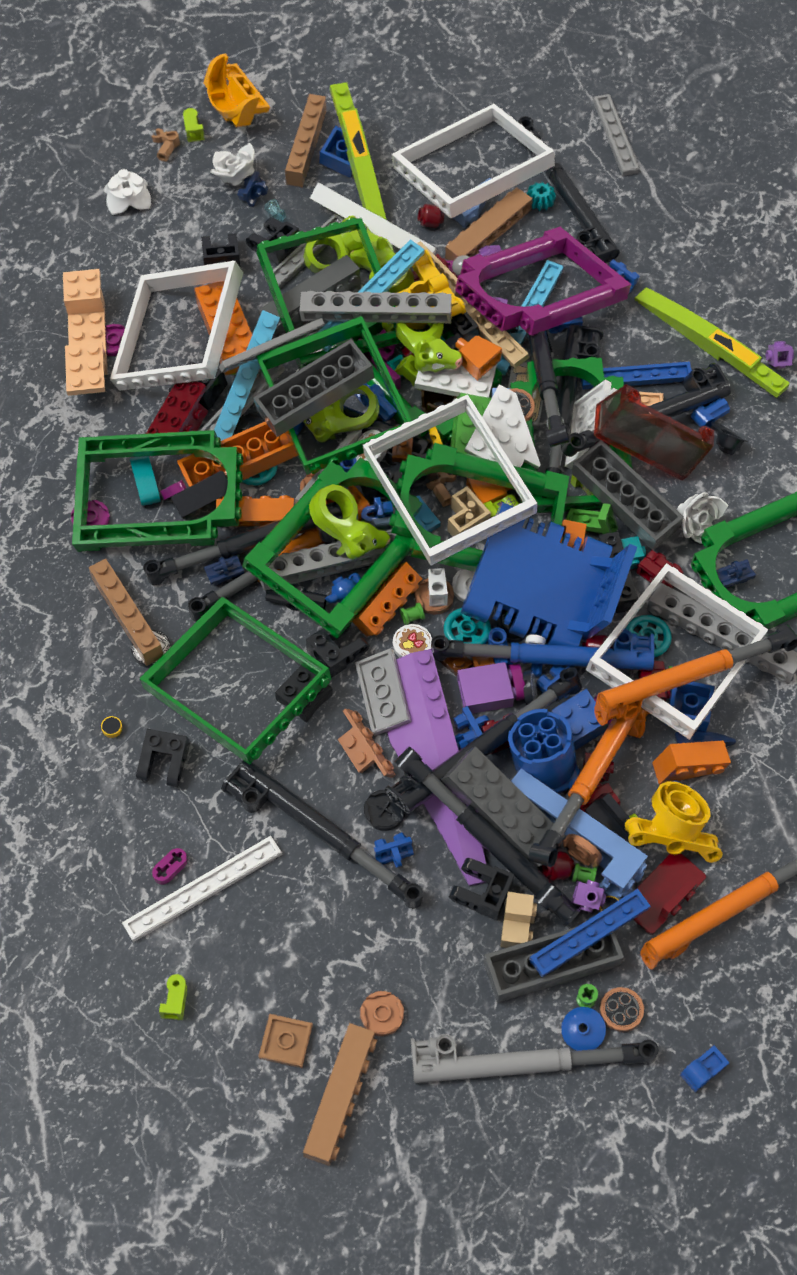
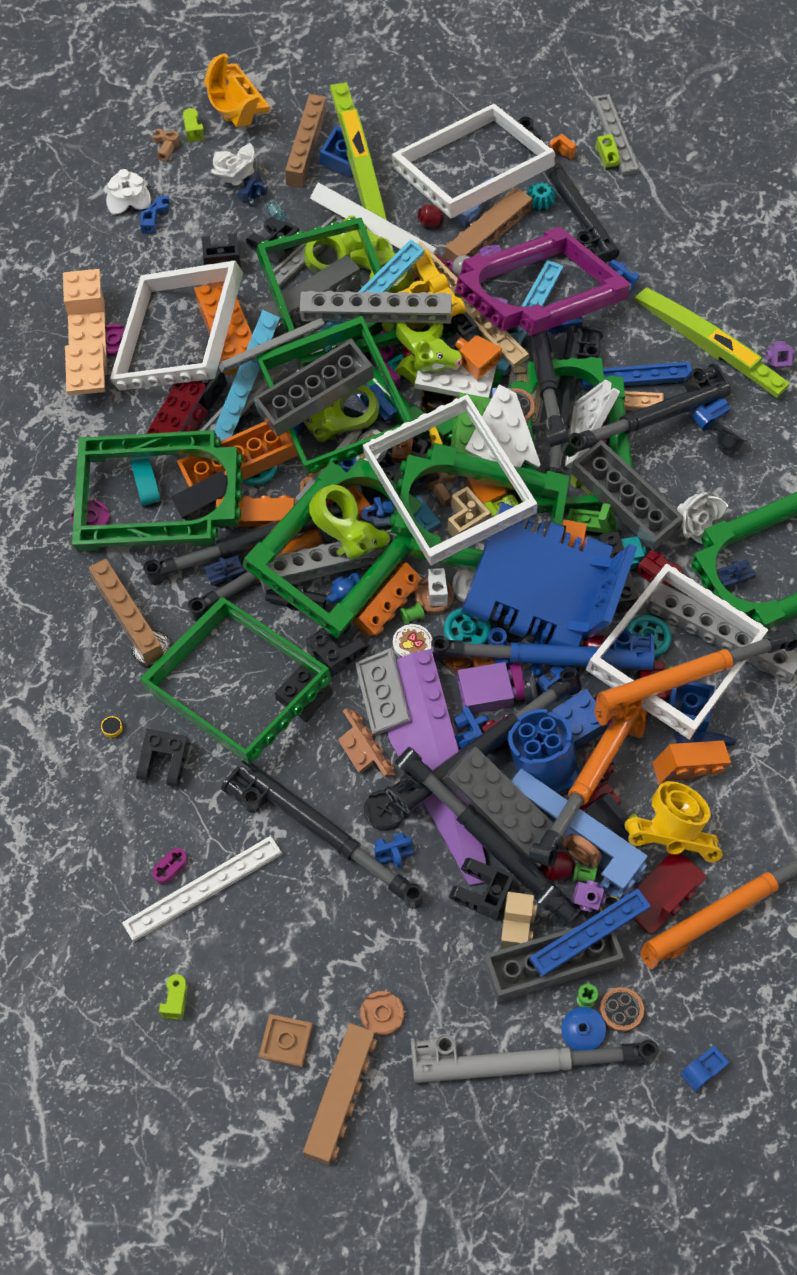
(148, 217): none -> blue piece
(173, 489): magenta beam -> none
(535, 639): white tile -> none
(564, 146): none -> orange bracket
(608, 151): none -> lime leg
(650, 434): windscreen -> none

